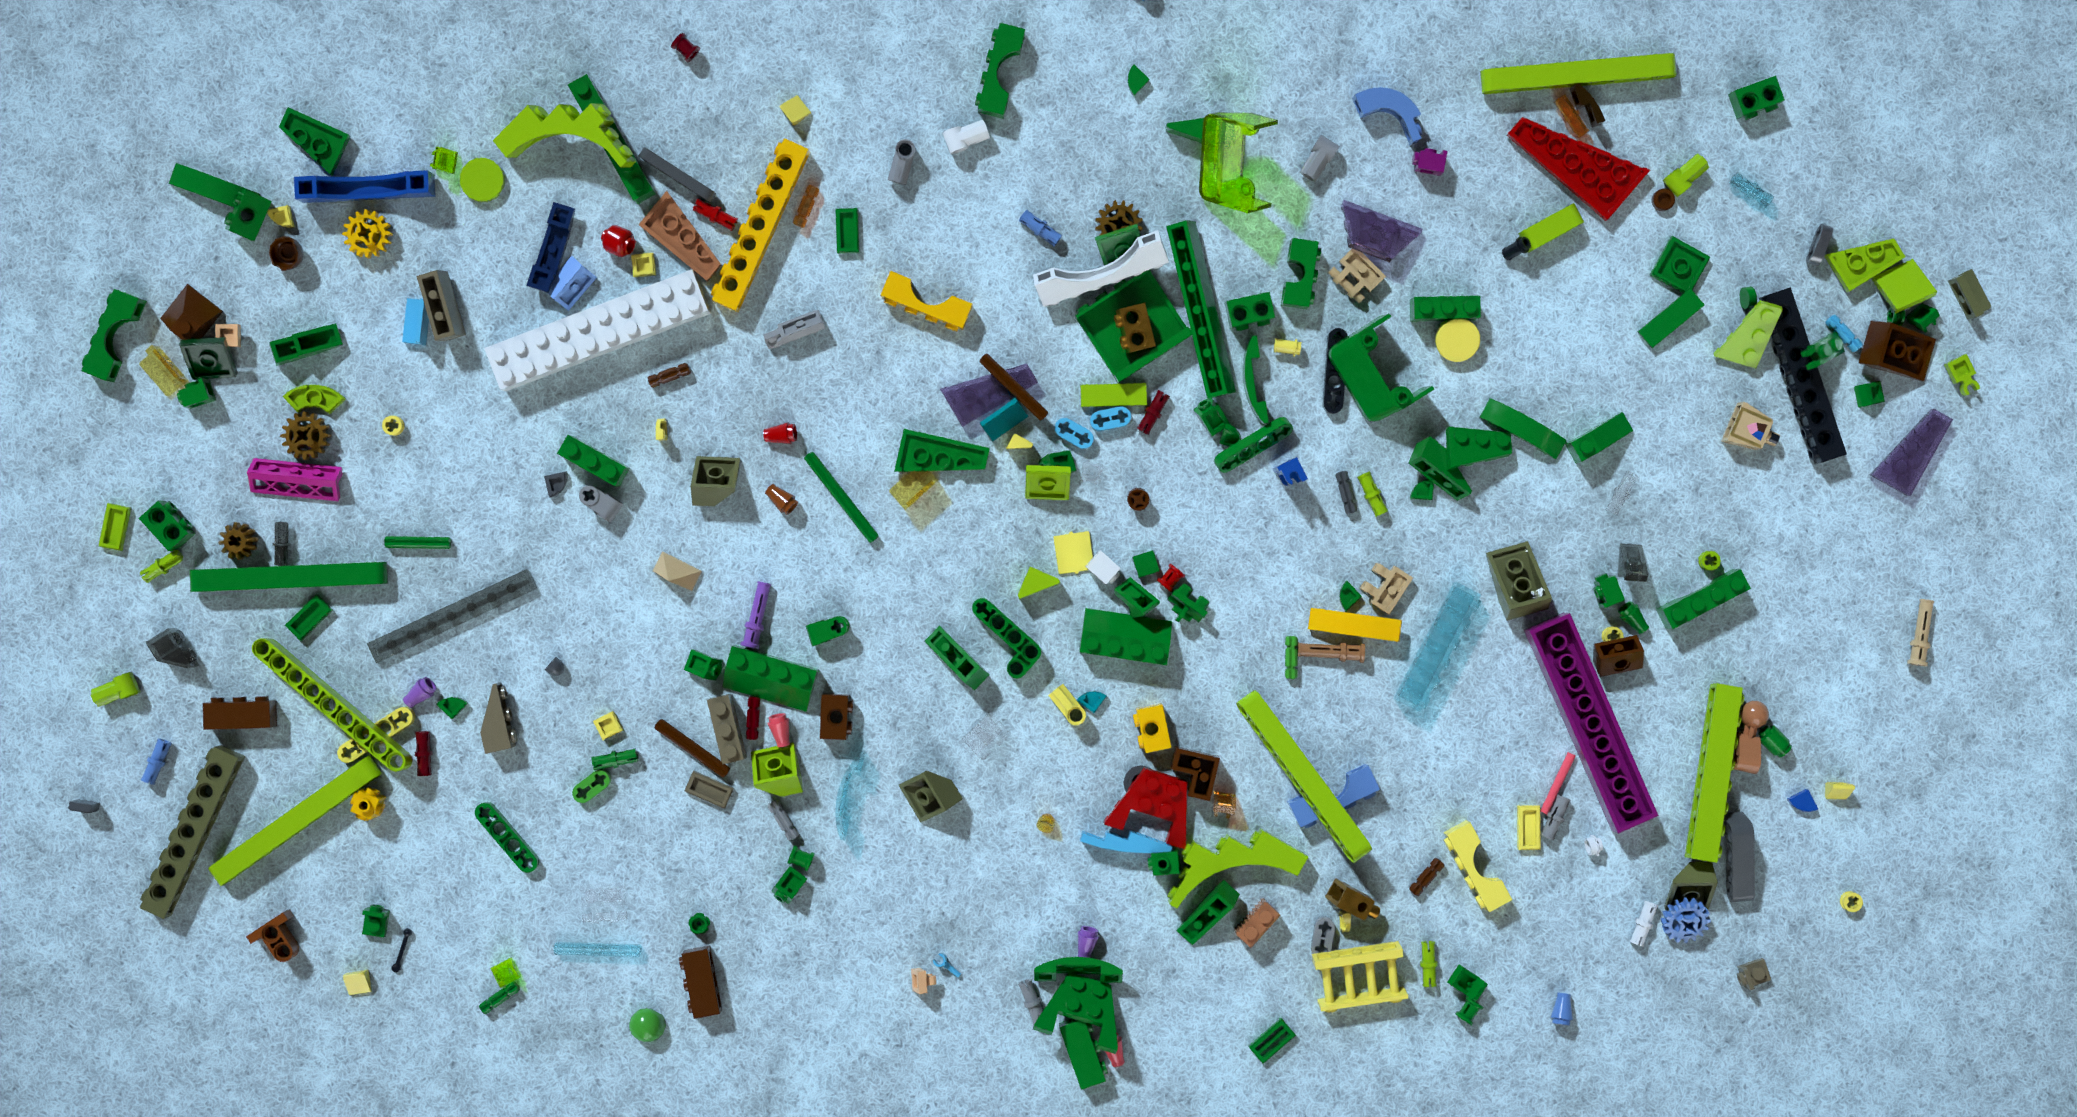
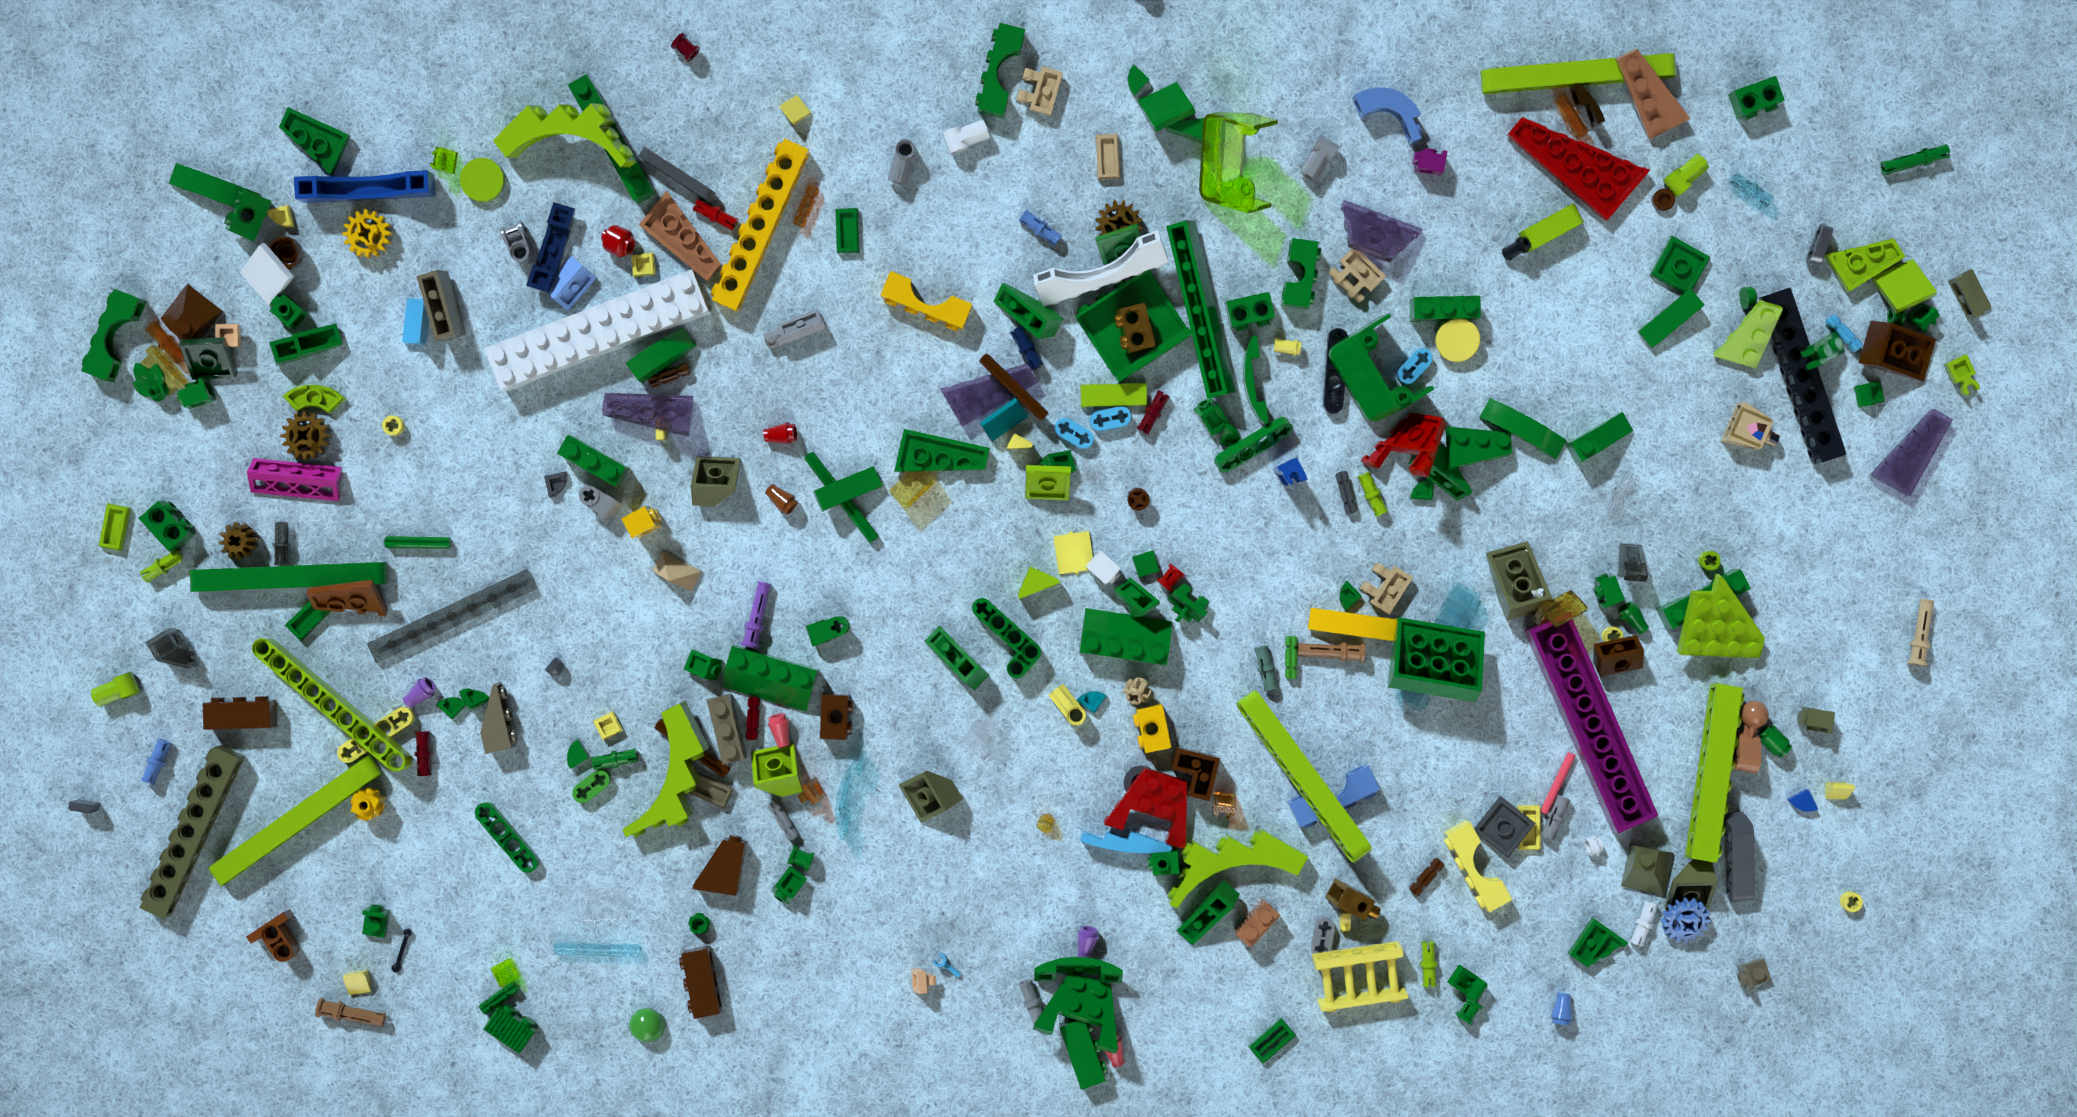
(150, 382): none -> green plate
(165, 341): none -> clear orange pin
(266, 273): none -> white tile
(294, 314): none -> green brick
(340, 1011): none -> medium nougat pin
(351, 596): none -> dark orange wing
(473, 698): none -> green tile
(511, 1028): none -> green brick
(517, 239): none -> light grey piece
(576, 754): none -> green tile
(642, 521): none -> yellow brick
(660, 355): none -> green slope
(660, 412): none -> clear purple wing
(685, 743): none -> lime arch
(724, 868): none -> reddish brown slope
(812, 791): none -> clear orange tile
(847, 488): none -> green tile
(1026, 348): none -> dark blue pin
(1029, 312): none -> green slope
(1046, 89): none -> tan plate
(1107, 156): none -> tan tile
(1137, 691): none -> tan gear
(1166, 106): none -> green tile
(1266, 668): none -> sand green pin
(1410, 362): none -> medium azure beam
(1412, 435): none -> red wing
(1437, 660): none -> green slope
(1504, 826): none -> dark grey tile
(1560, 609): none -> clear yellow panel
(1595, 943): none -> green wing
(1647, 869): none -> olive slope
(1650, 96): none -> nougat wing
(1719, 625): none -> lime wing
(1816, 719): none -> olive brick
(1925, 157): none -> green pin

